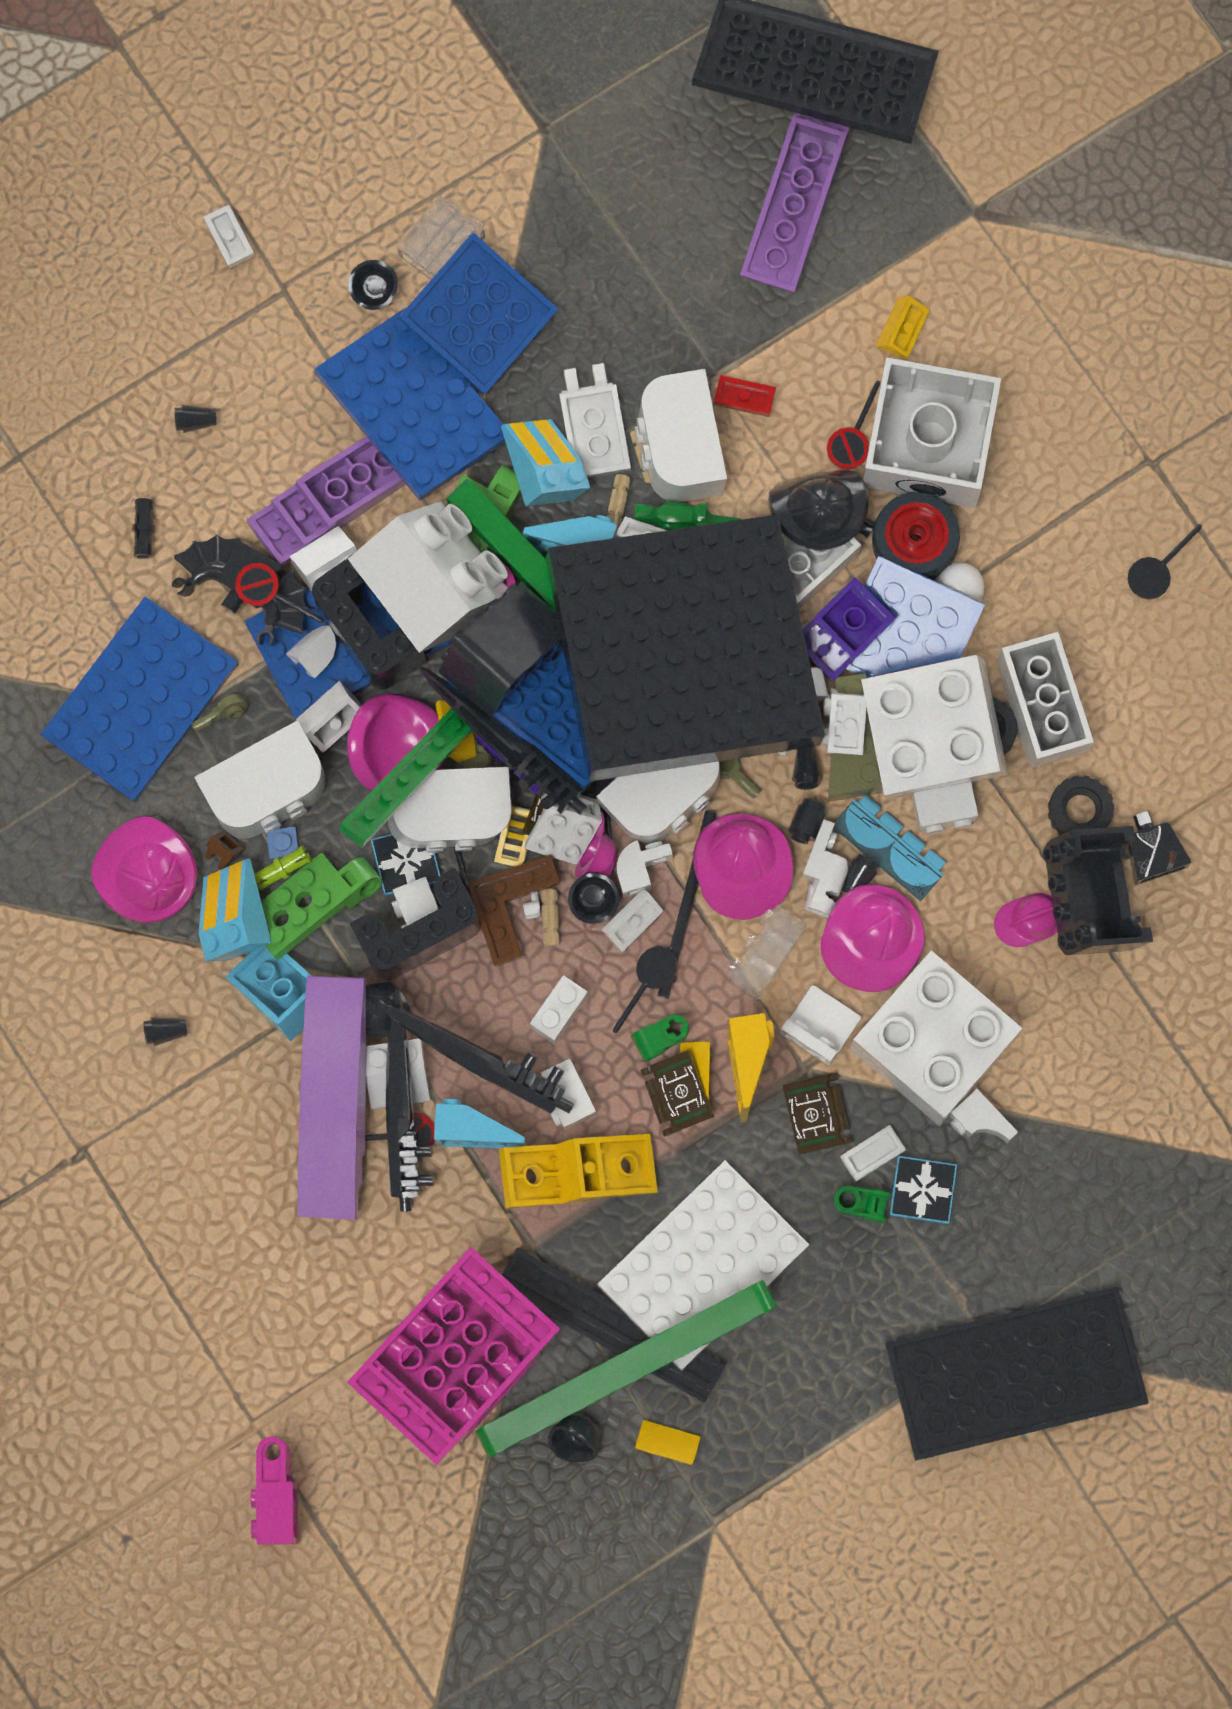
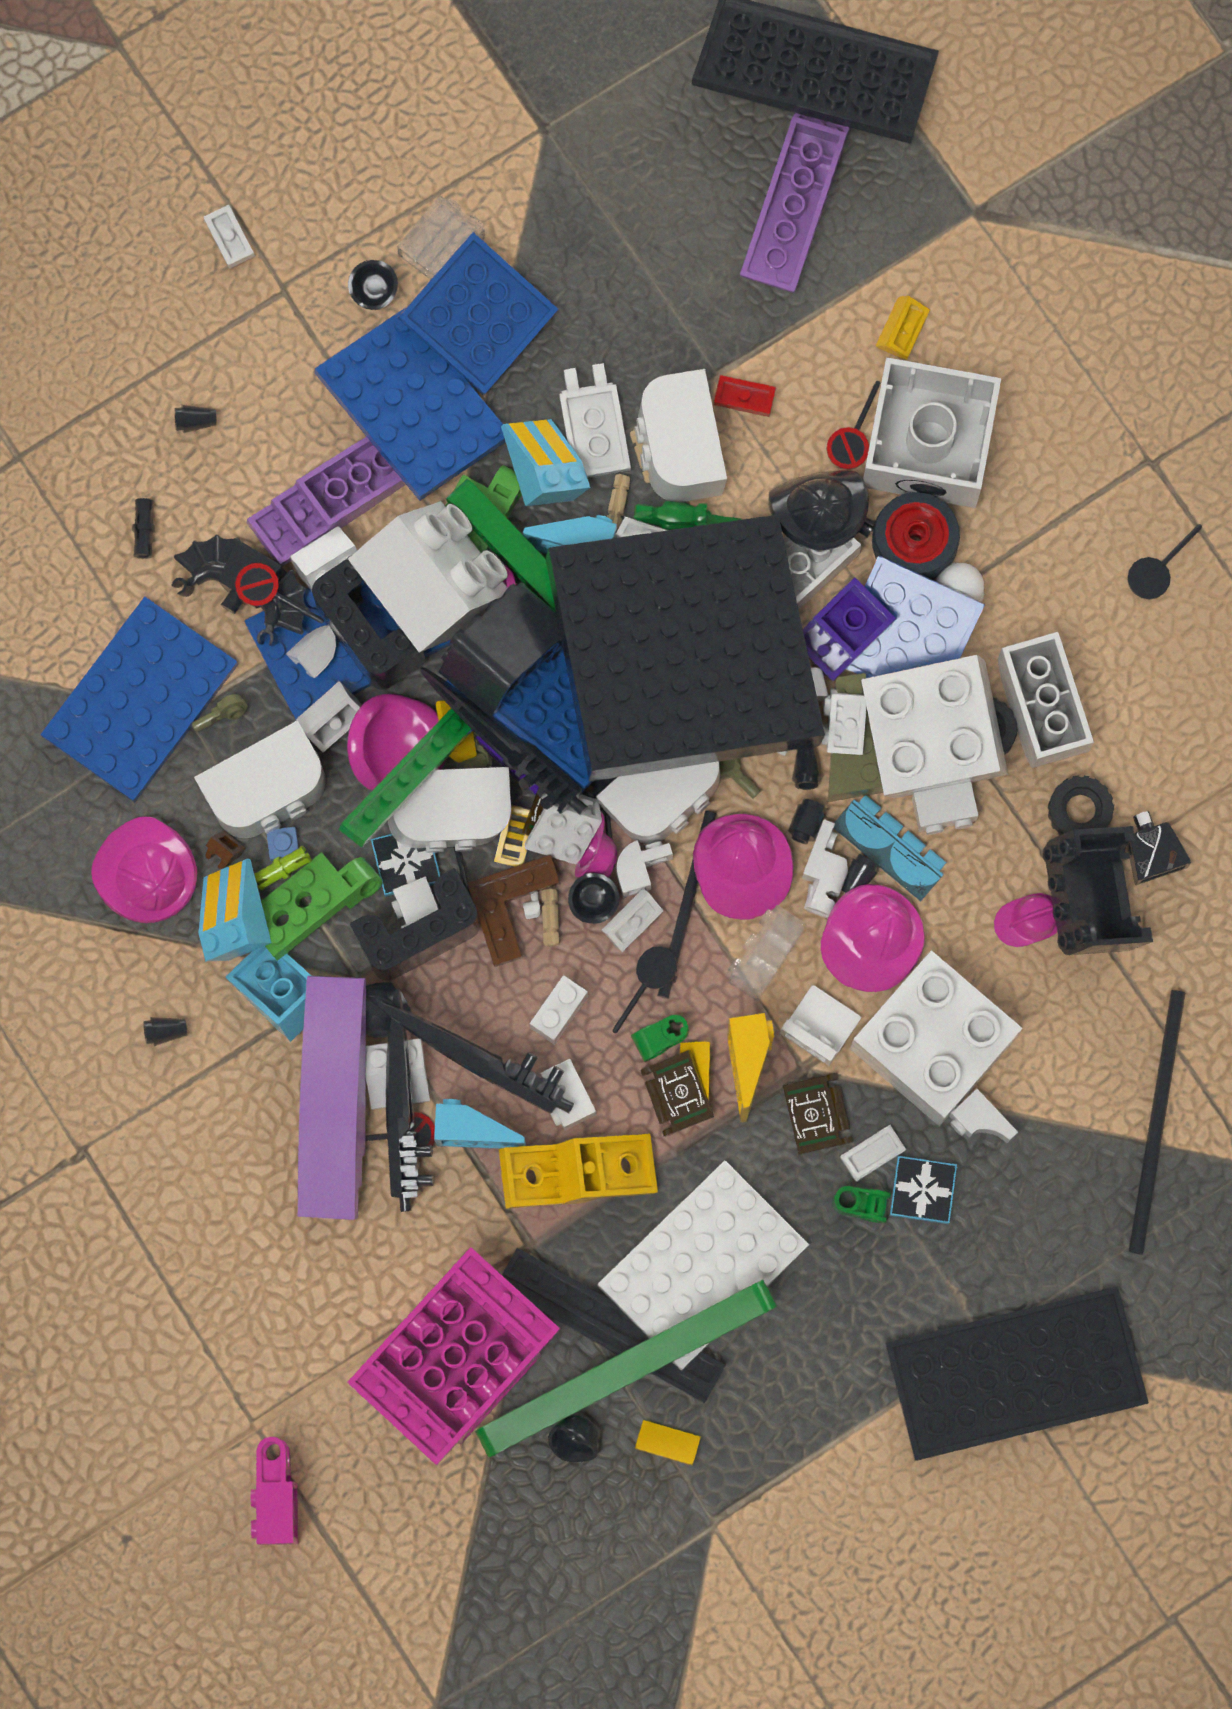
(1157, 1122): none -> black piece

